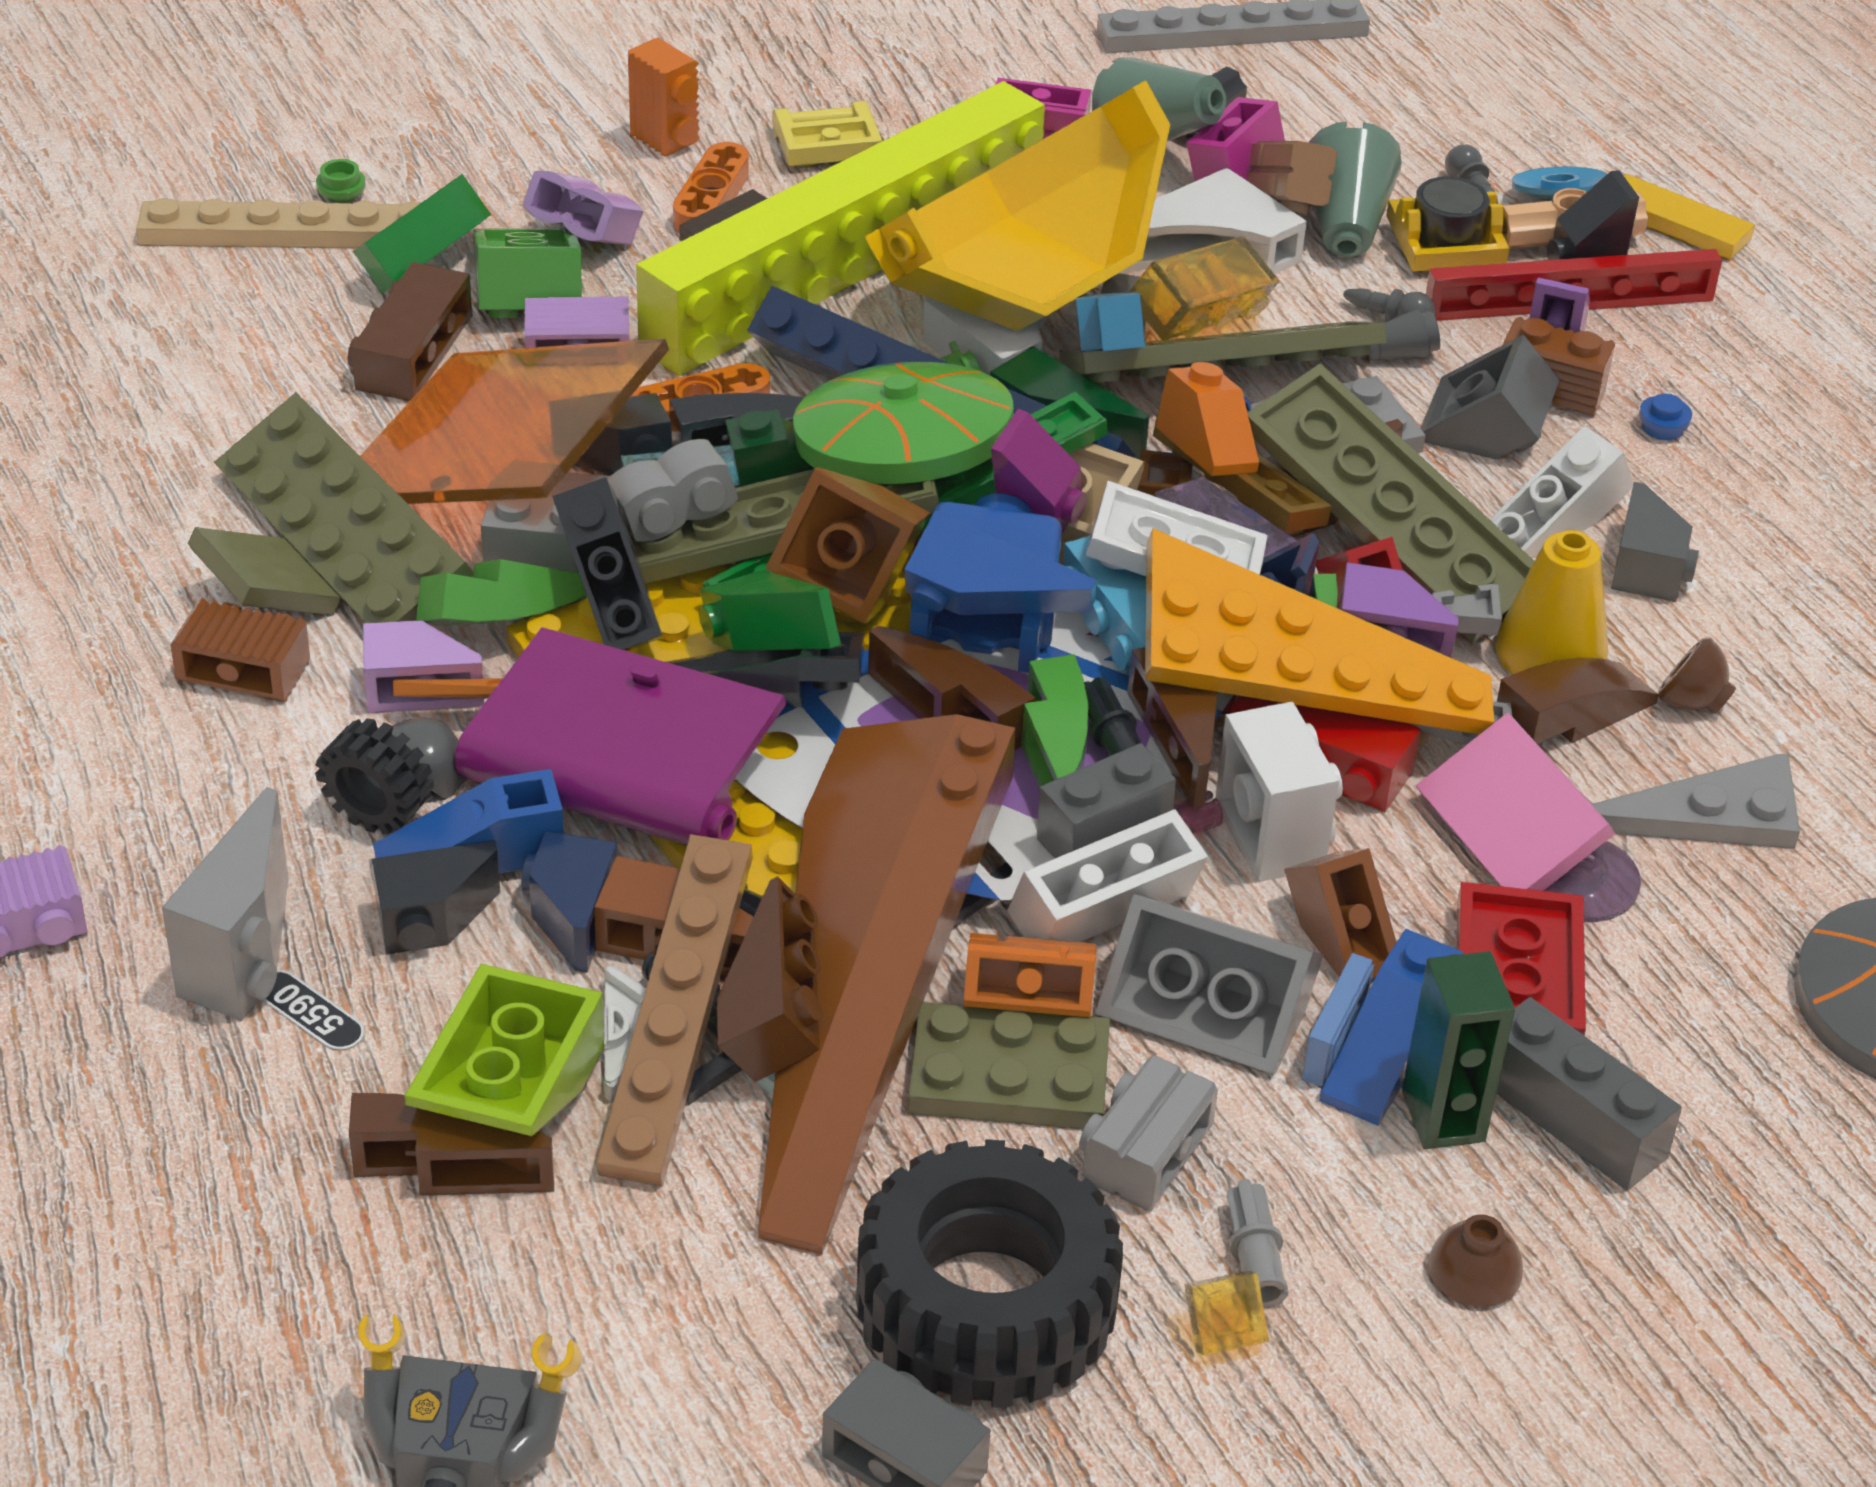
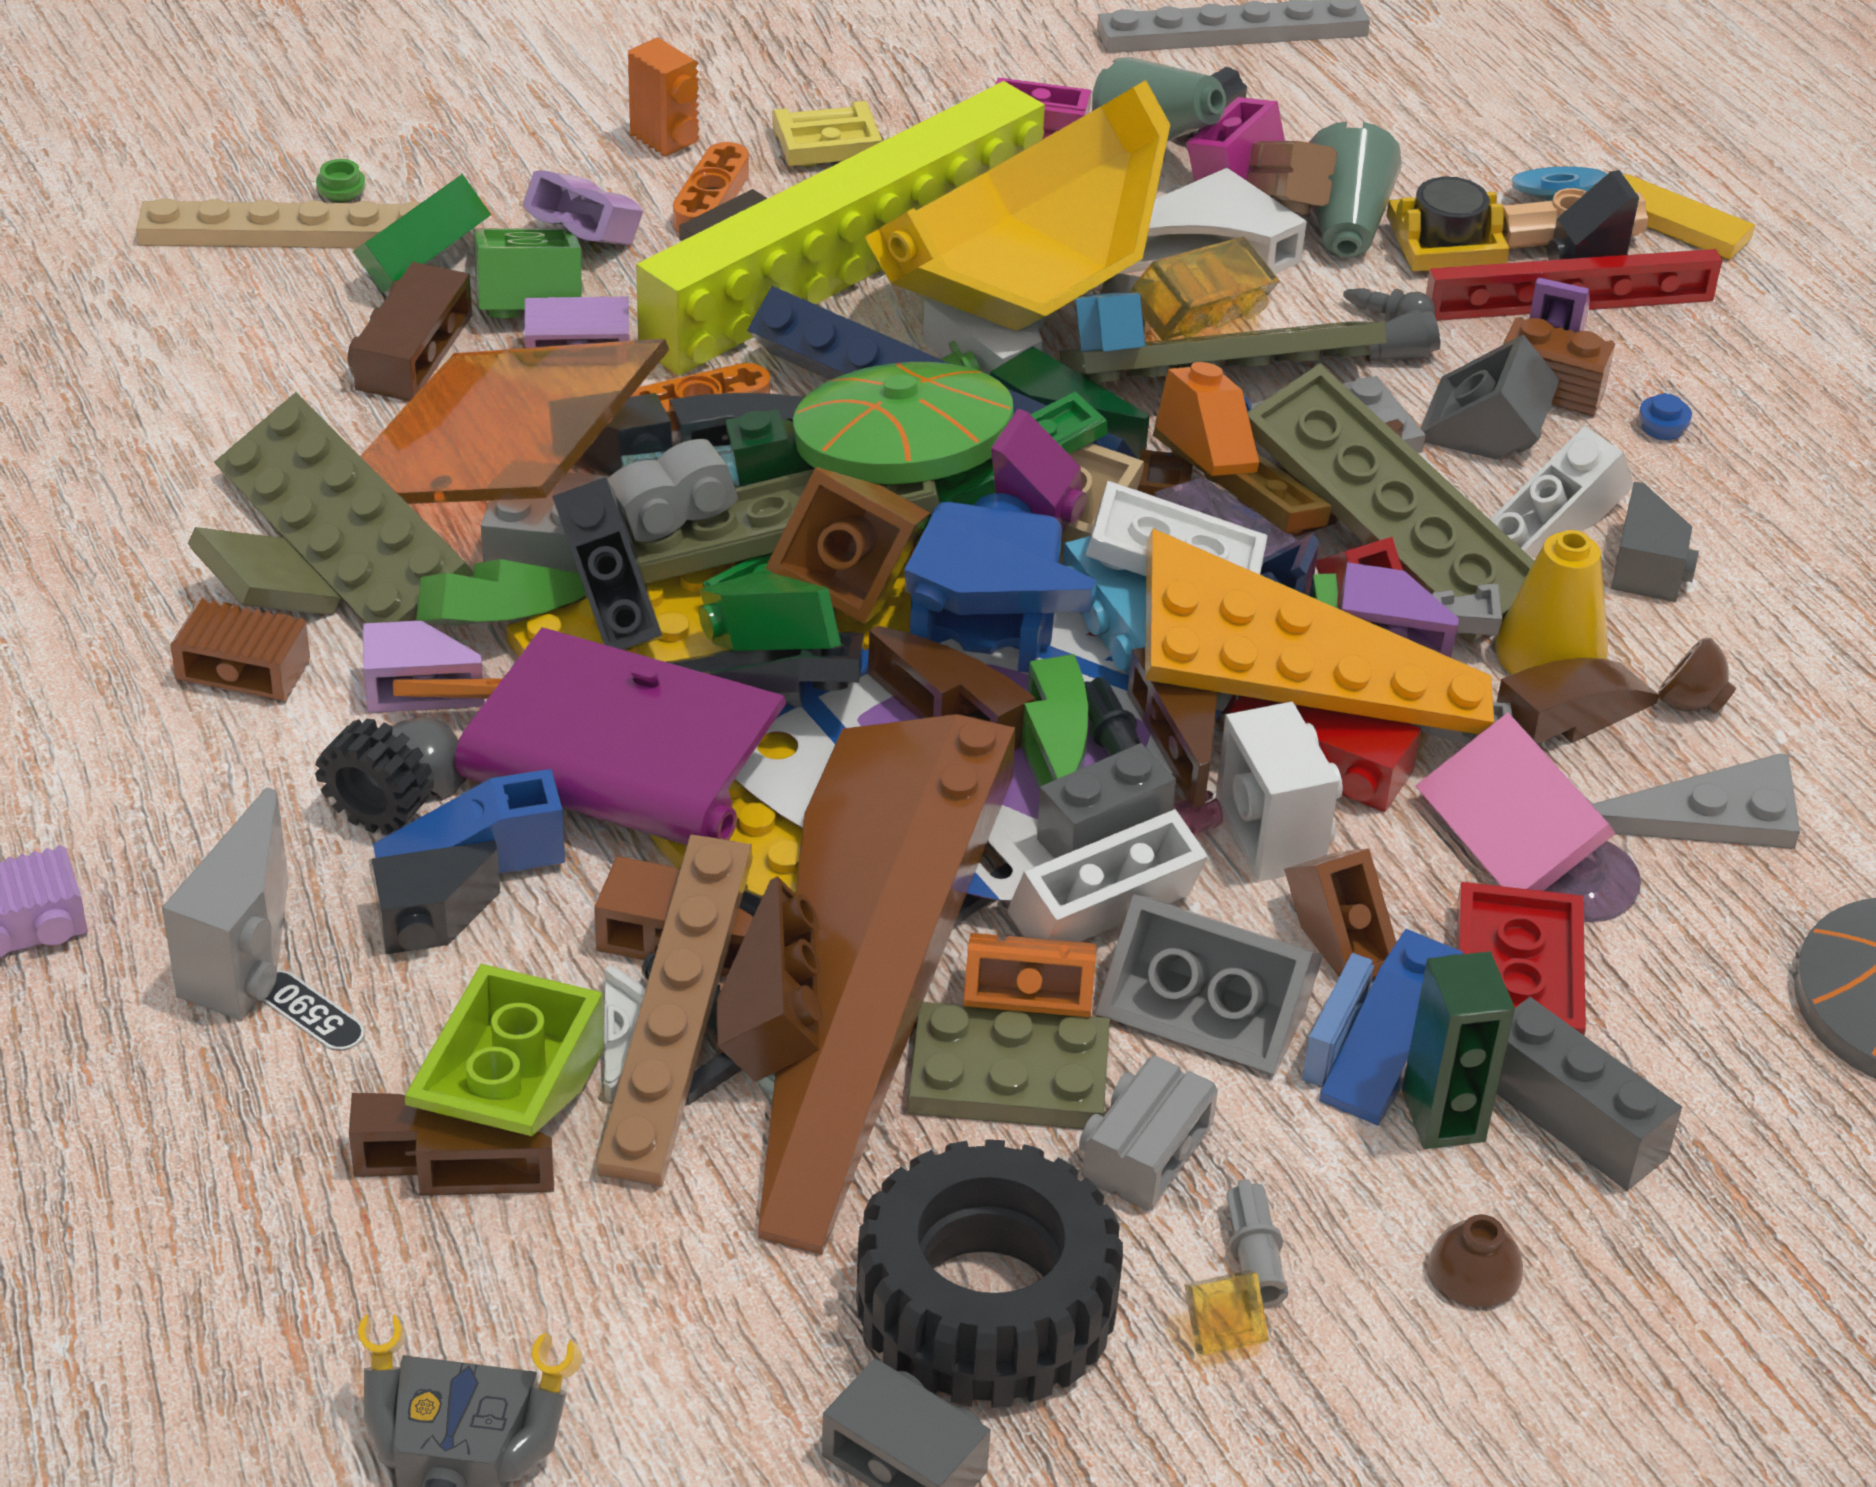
(564, 889): dark blue slope -> none
(1467, 163): dark grey bar -> none

